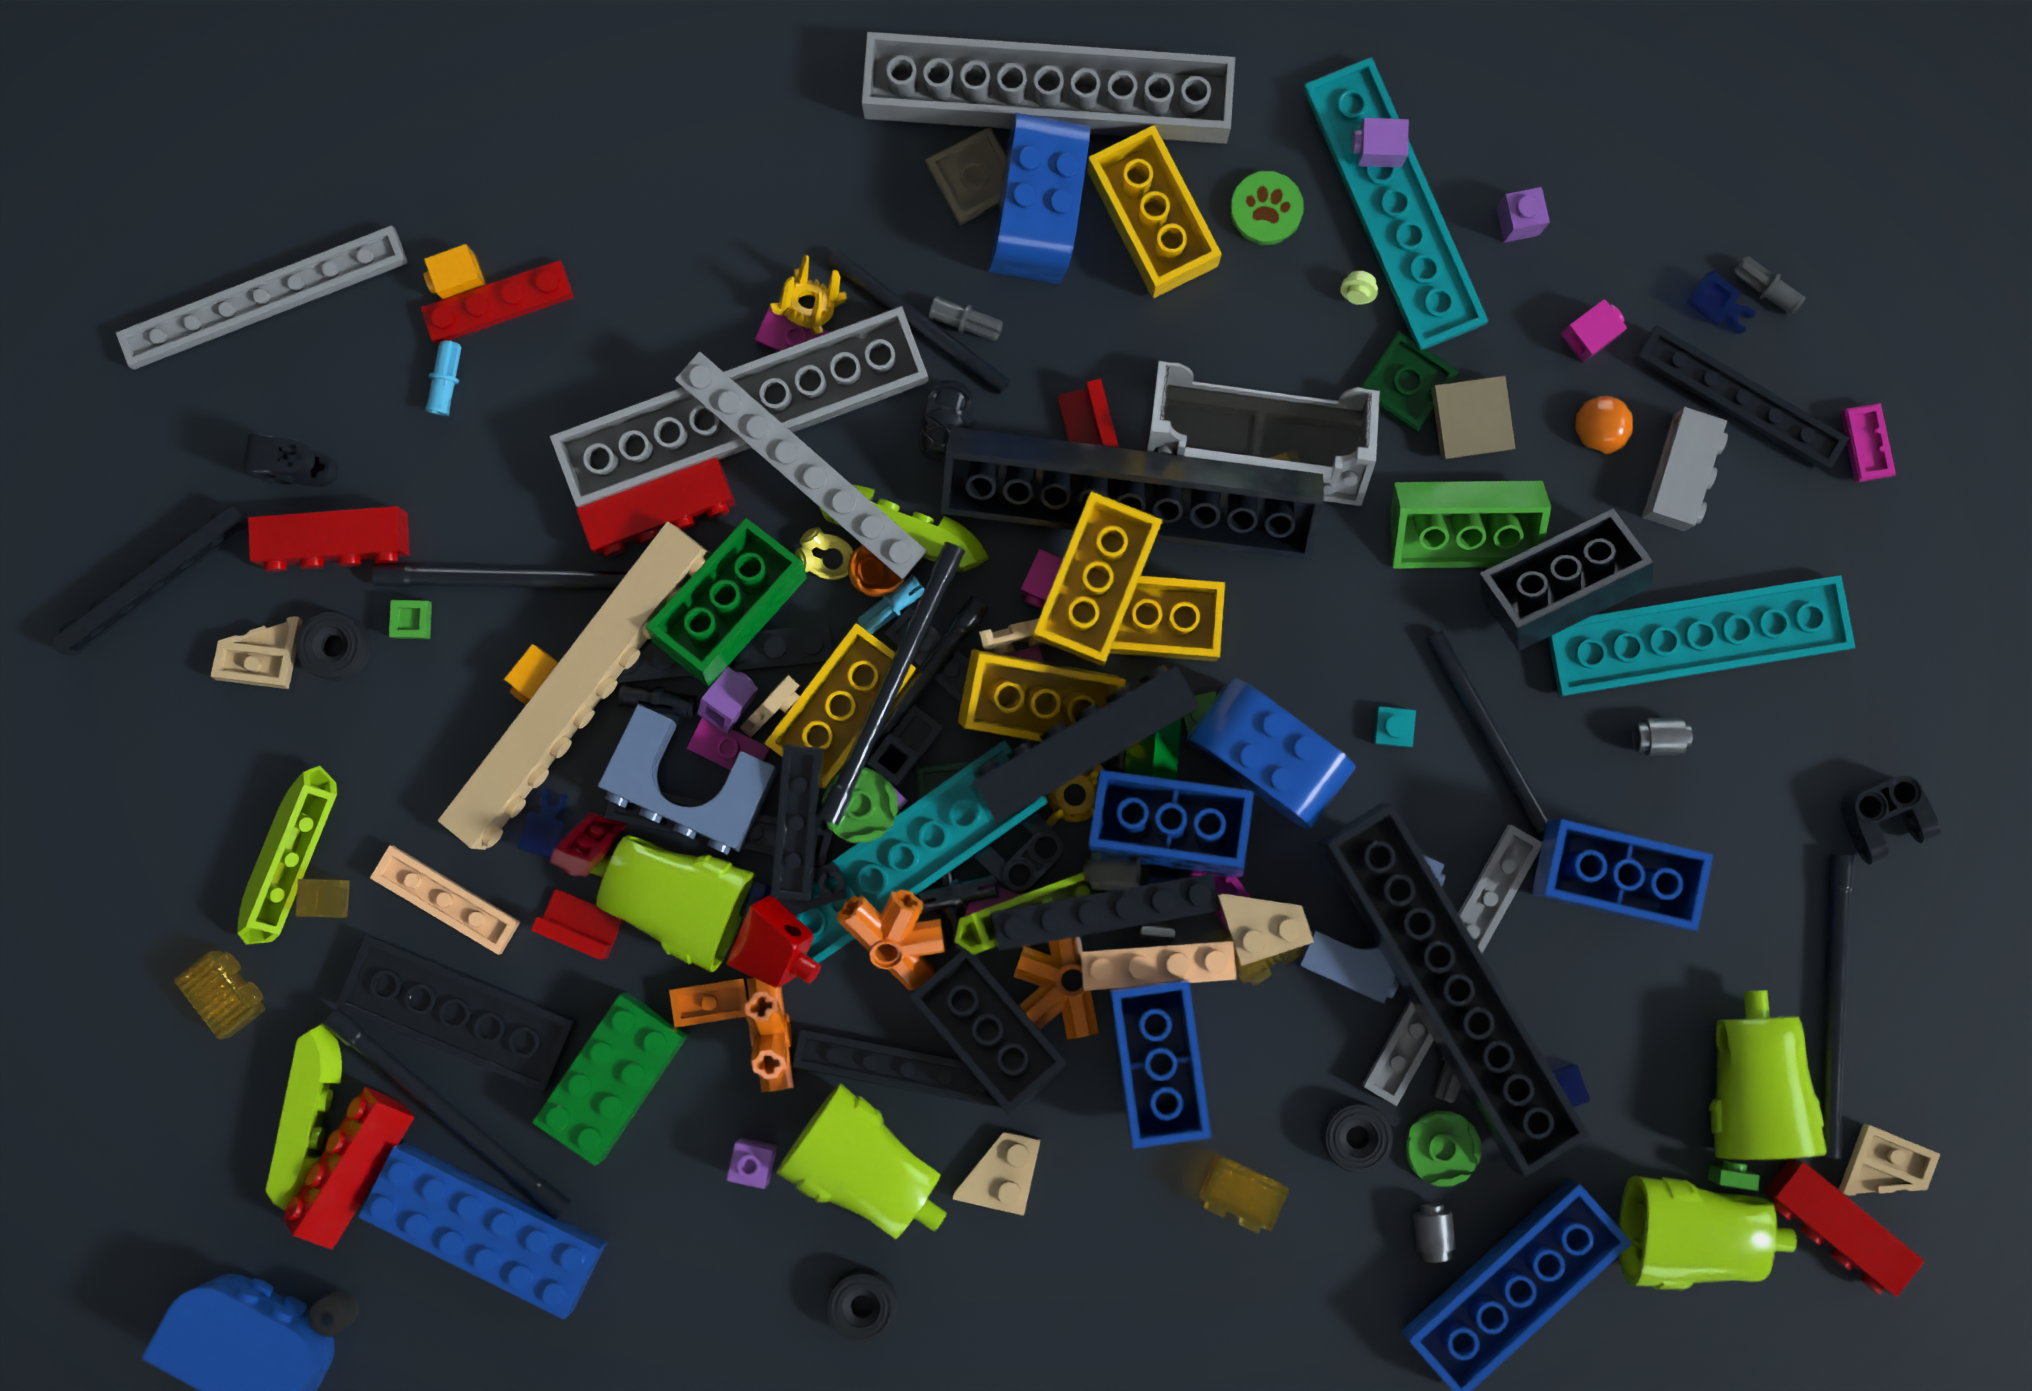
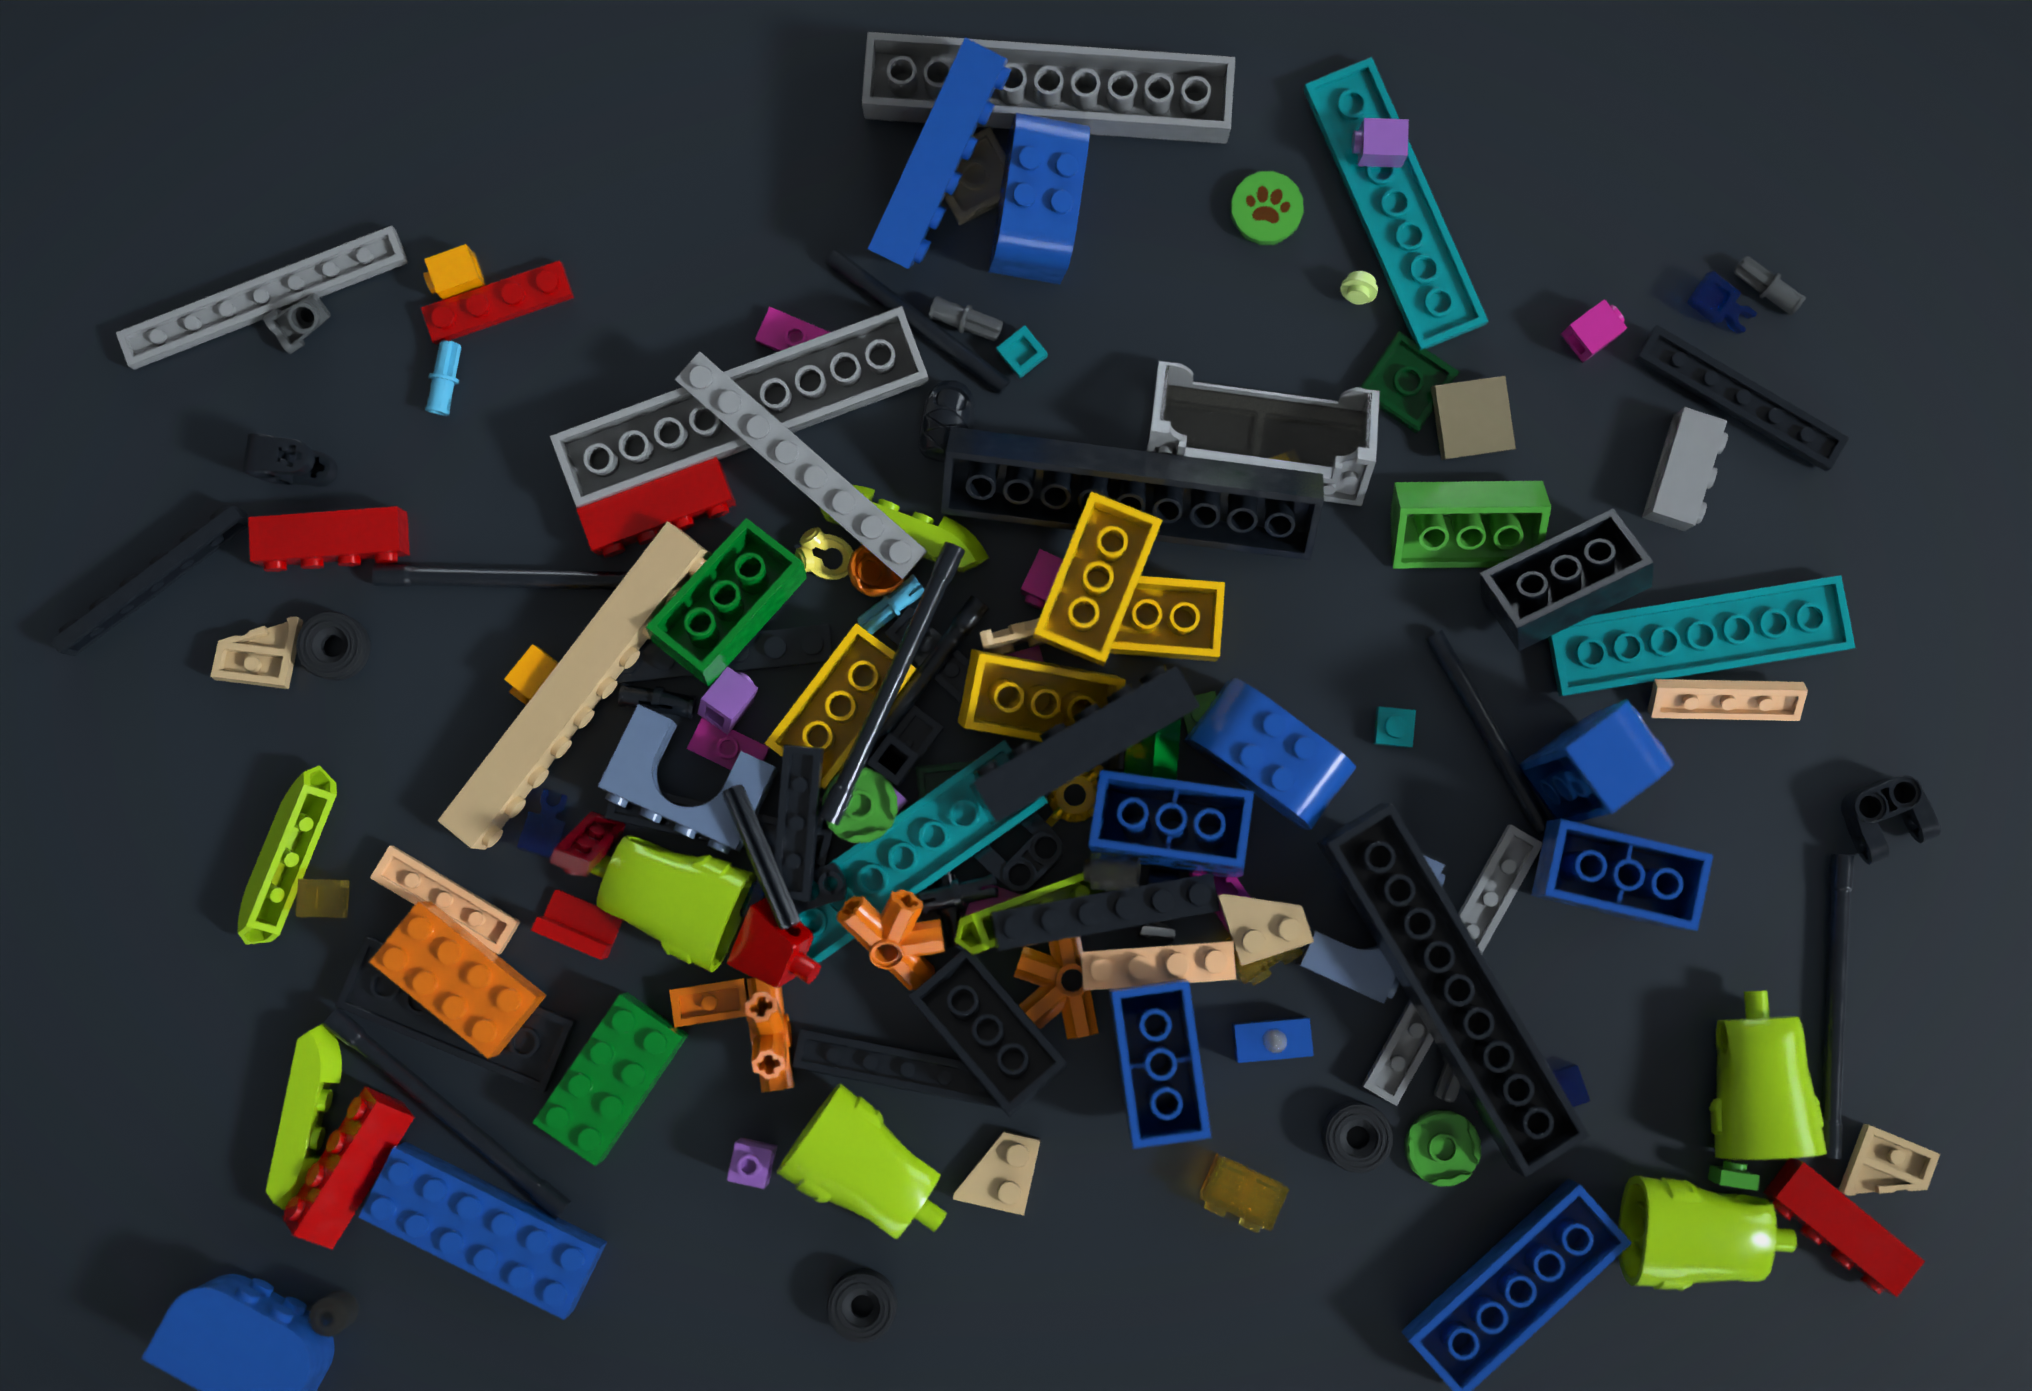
(221, 993): clear yellow brick -> none
(291, 325): none -> dark grey plate
(410, 619): bright green plate -> none
(458, 978): none -> orange brick
(761, 857): none -> black axle
(781, 697): tan wing -> none
(824, 303): yellow piece -> none
(938, 153): none -> blue brick
(1022, 352): none -> teal plate
(1088, 416): red panel -> none
(1153, 211): yellow brick -> none
(1272, 1039): none -> blue piece
(1434, 1233): flat silver brick -> none
(1522, 214): medium lavender brick -> none
(1597, 764): none -> blue brick
(1604, 424): orange hair -> none
(1662, 736): flat silver brick -> none
(1727, 699): none -> light nougat plate
(1867, 443): dark pink plate -> none

